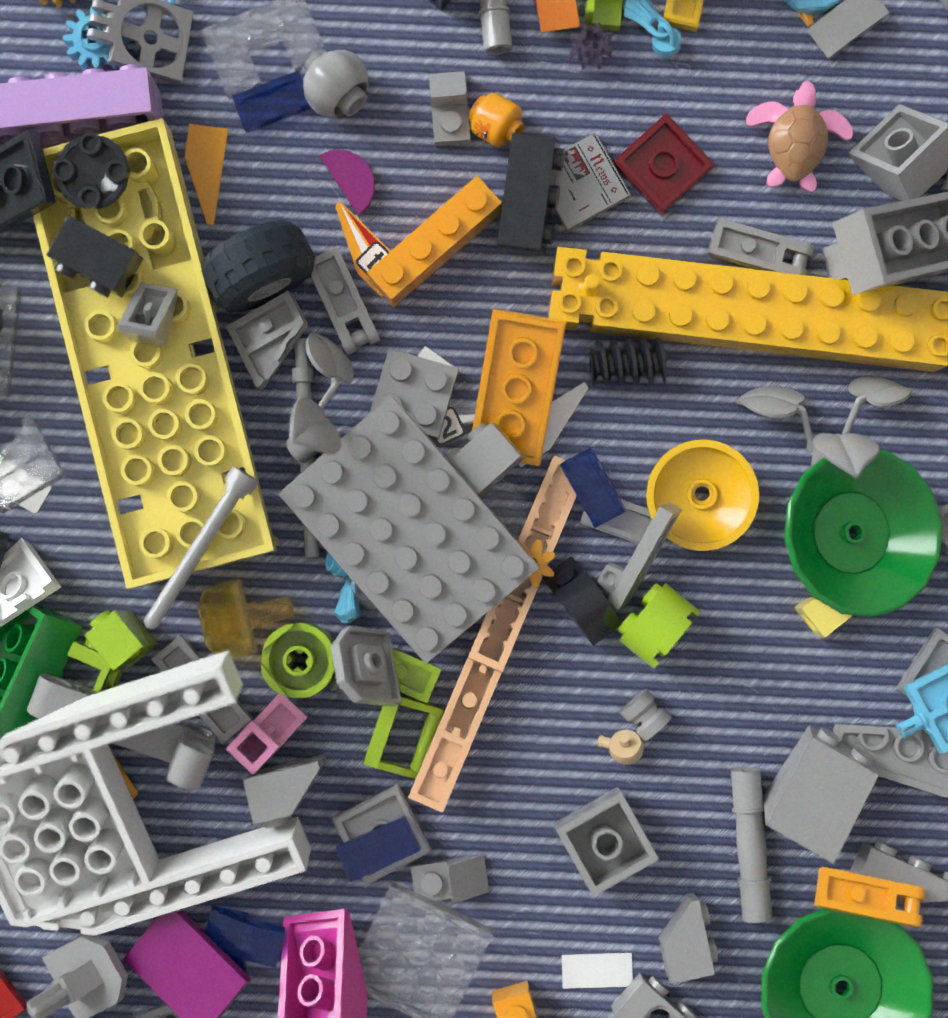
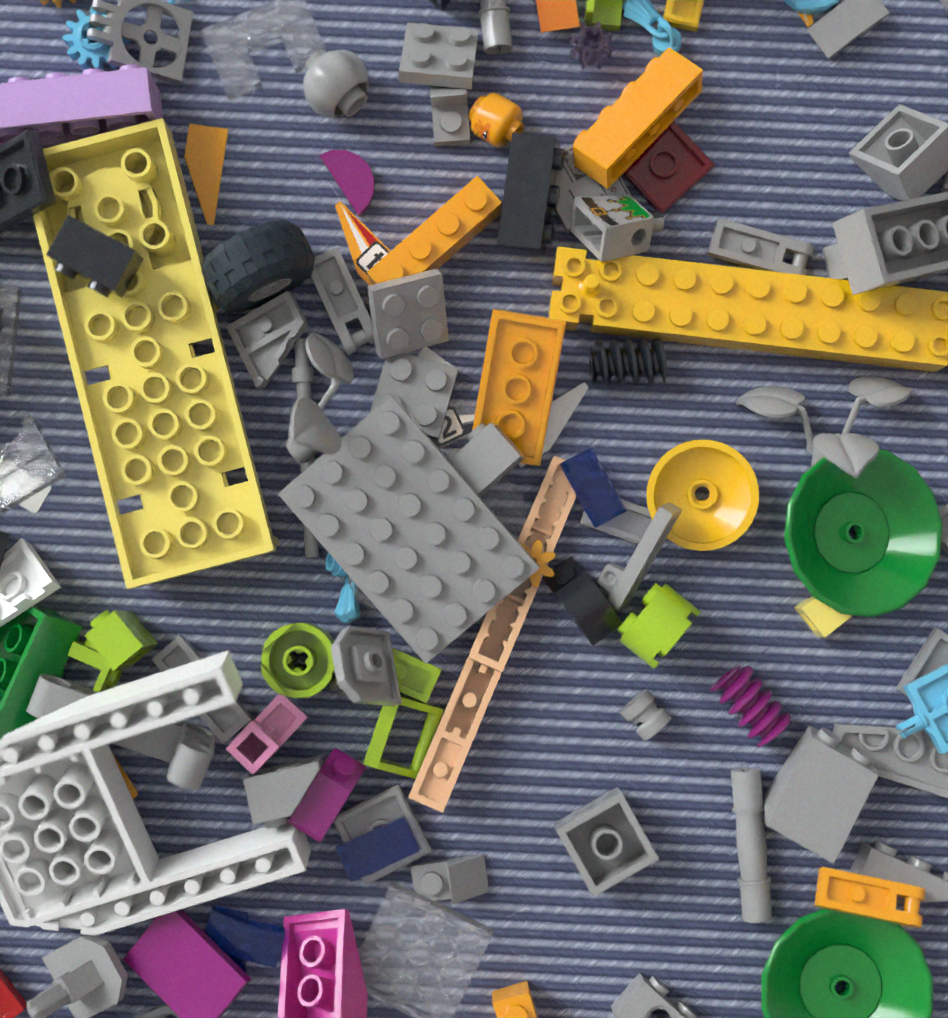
(91, 171): black dish -> none
(149, 314): light grey slope -> none
(229, 620): clear yellow piece -> none
(237, 486): light grey piece -> none
(271, 102): clear blue tile -> none
(327, 794): none -> magenta slope
(408, 313): none -> light grey plate
(438, 55): none -> light grey plate
(596, 970): white sticker -> none
(614, 225): none -> light grey torso
(624, 746): tan piece -> none
(637, 117): none -> light orange brick
(685, 944): light grey slope -> none
(752, 704): none -> magenta piece
(798, 136): medium nougat animal -> none

